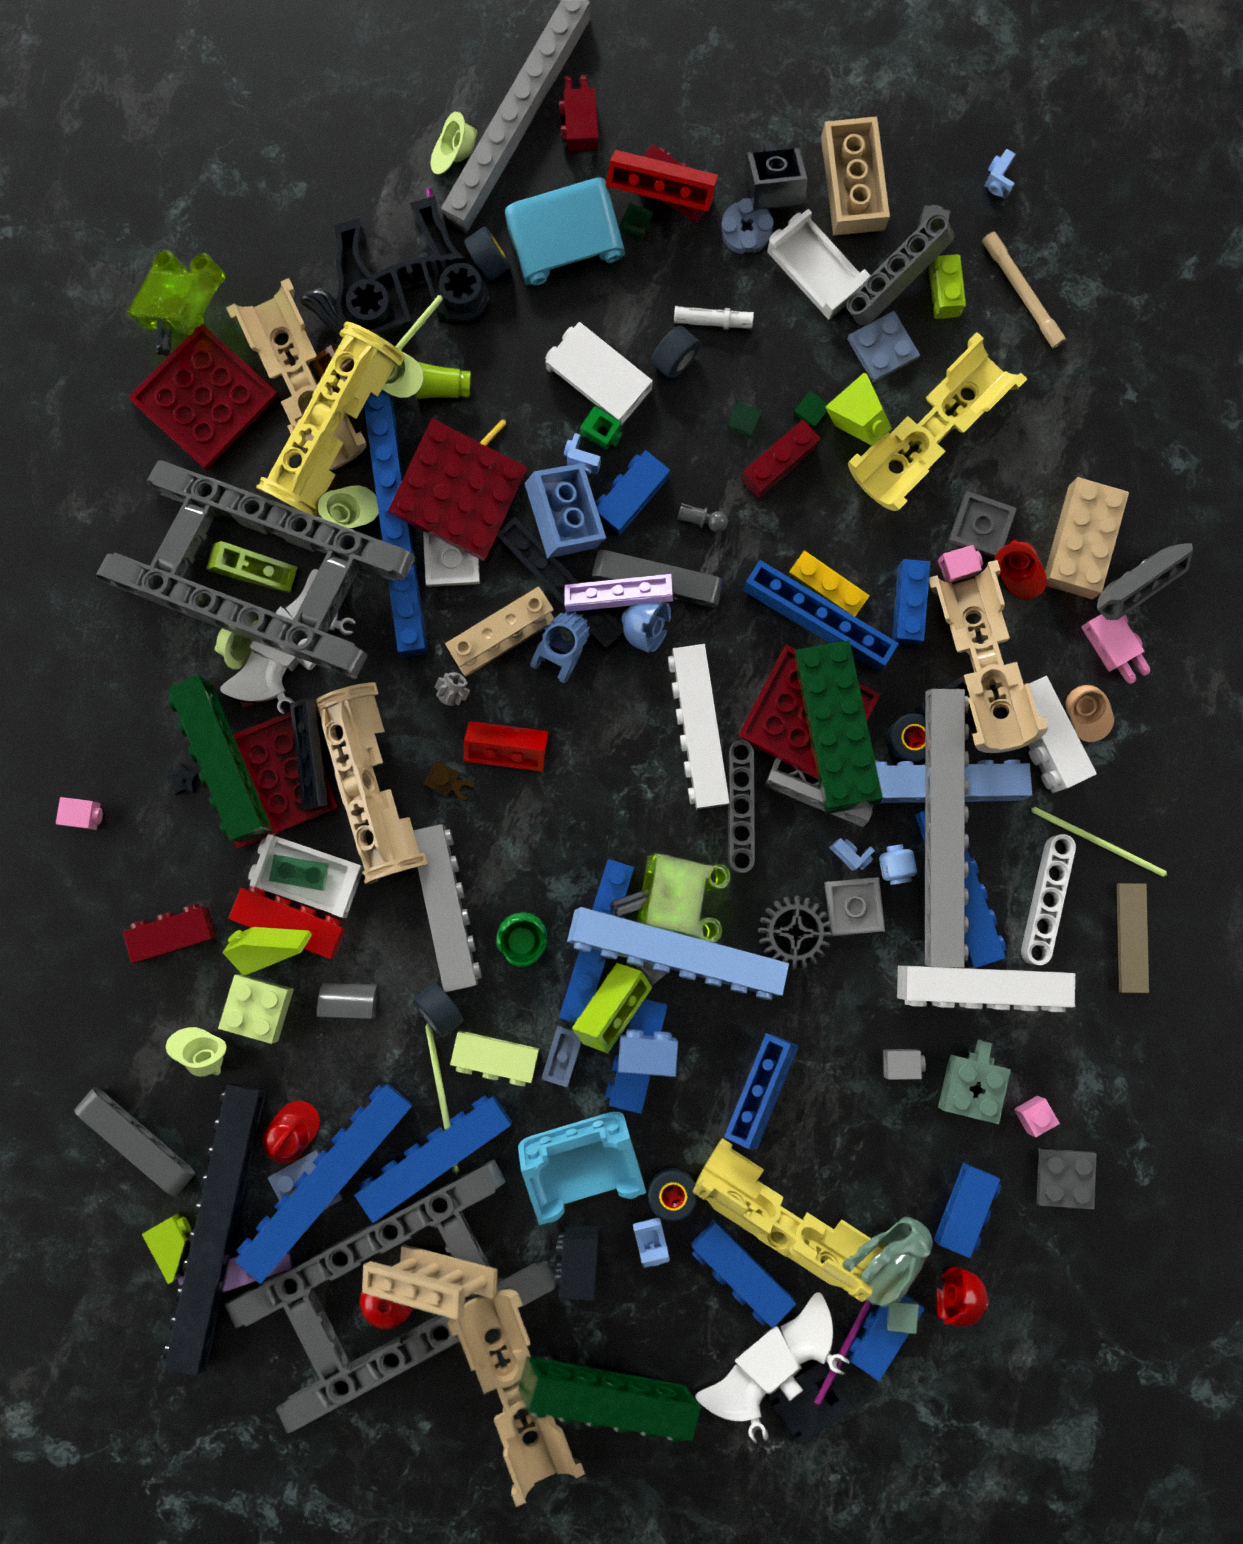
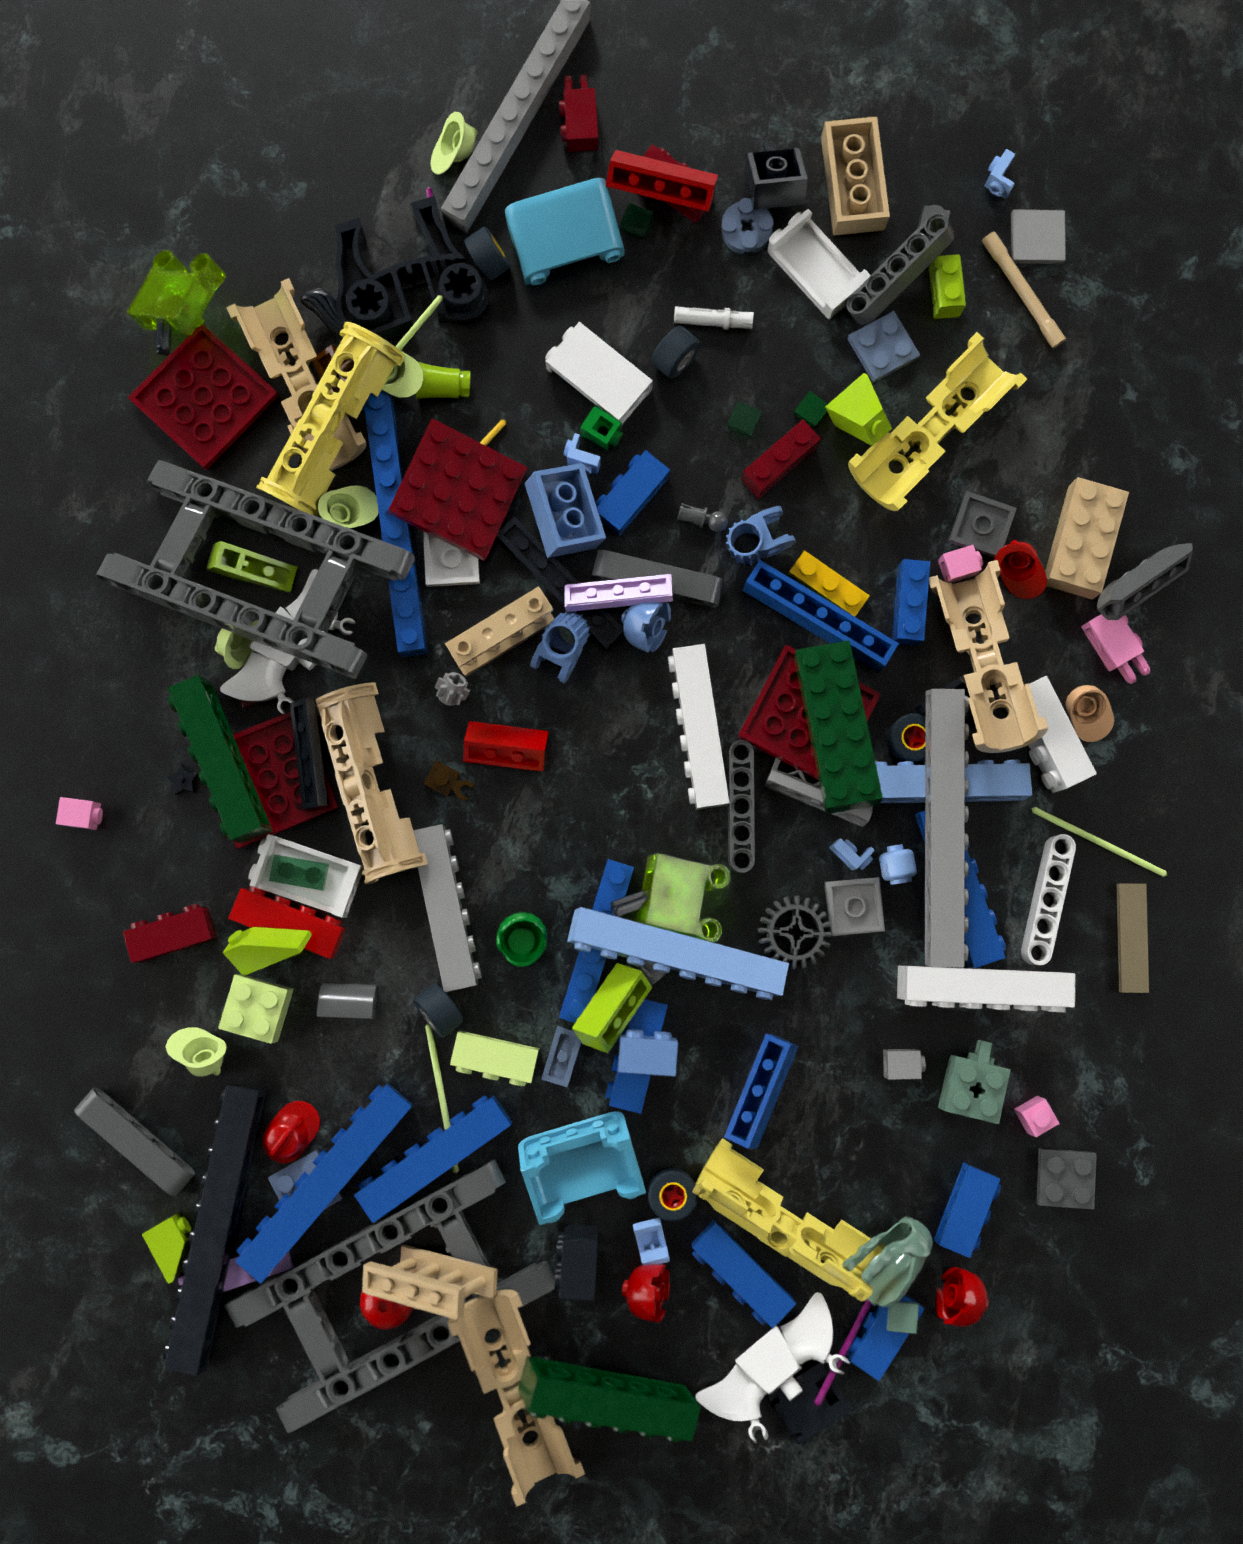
(647, 1290): none -> red cylinder
(757, 525): none -> medium blue piece
(1038, 236): none -> light grey tile

